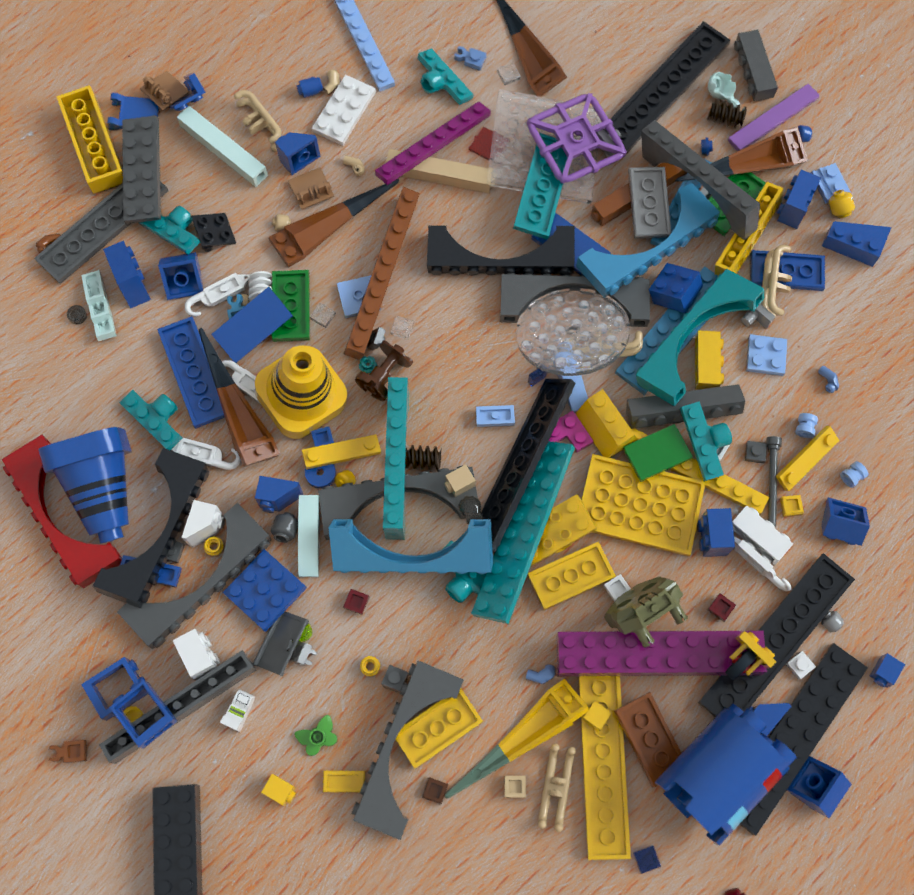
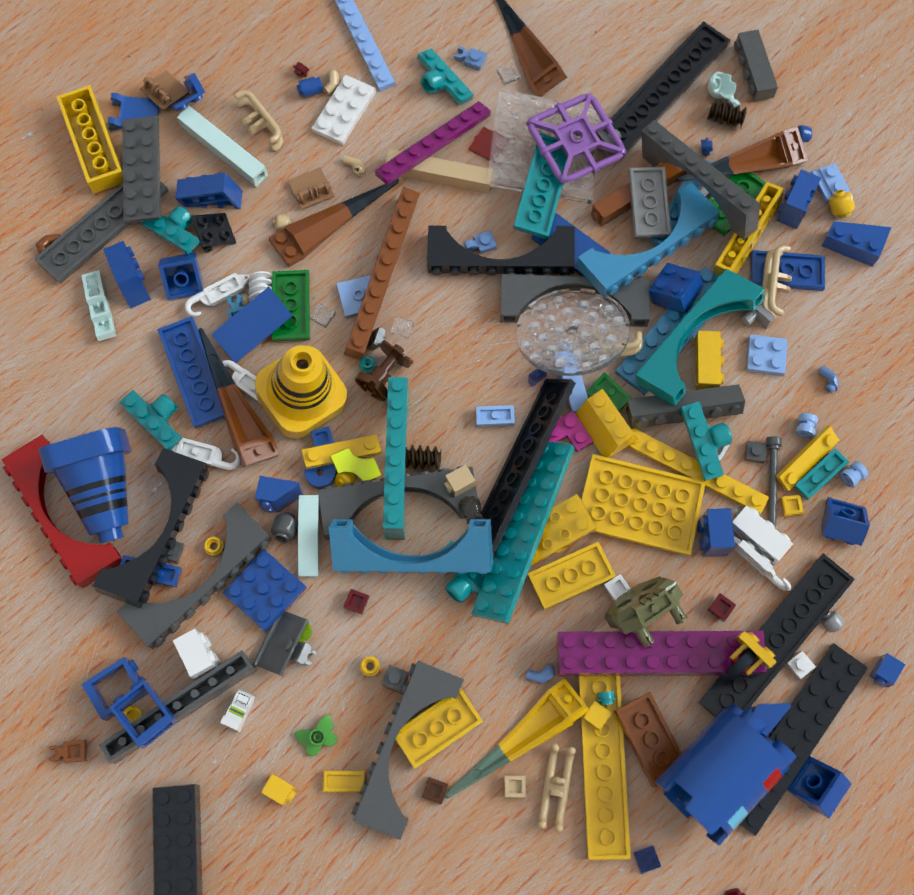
(76, 314): clear smoke tile -> none
(202, 523): white slope -> none
(208, 190): none -> blue wedge
(297, 151): blue slope -> none
(300, 69): none -> dark red plate
(346, 462): none -> neon yellow tile
(482, 242): none -> medium blue plate
(606, 697): none -> teal plate
(612, 389): none -> green plate
(657, 452): green tile -> none
(773, 118): medium lavender tile -> none
(821, 474): none -> teal plate

